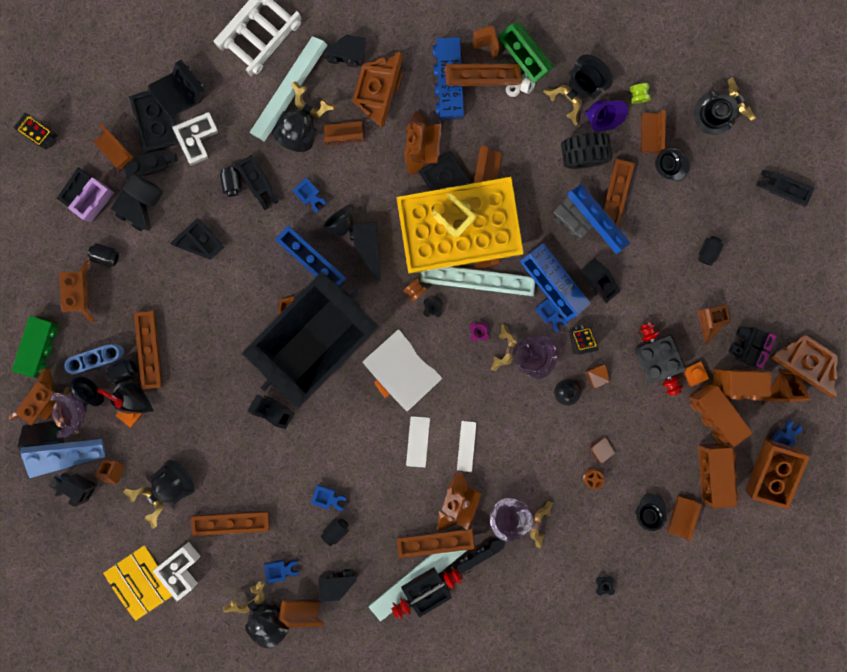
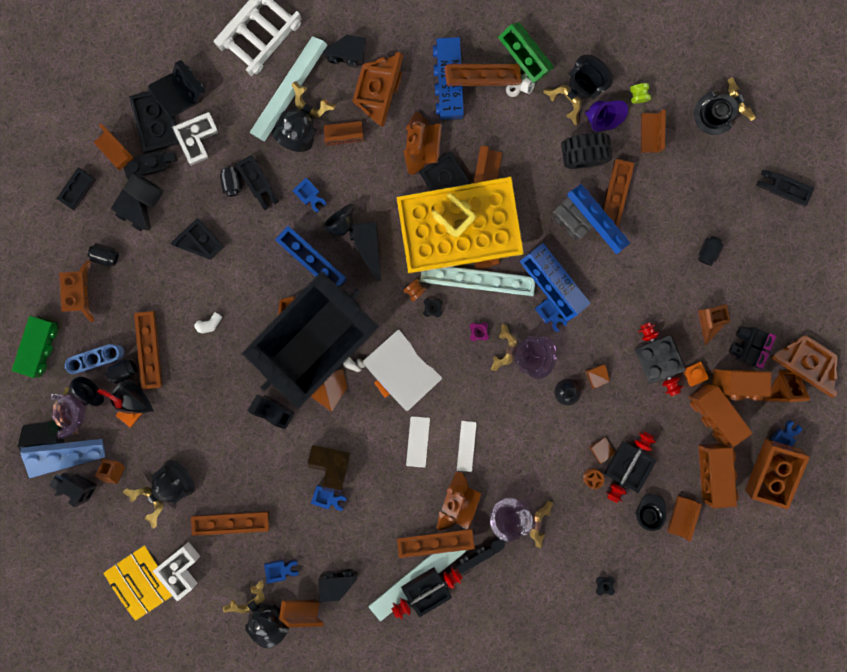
(36, 131): black slope -> none
(37, 401): dark orange piece -> none
(91, 200): lavender brick -> none
(208, 326): none -> white arm
(331, 390): none -> dark orange slope
(335, 465): none -> dark brown brick
(335, 531): black brick -> none
(355, 366): none -> white arm
(485, 37): dark orange panel -> none
(582, 340): black slope -> none
(600, 280): black slope -> none
(630, 467): none -> black plate
(672, 164): black hat -> none

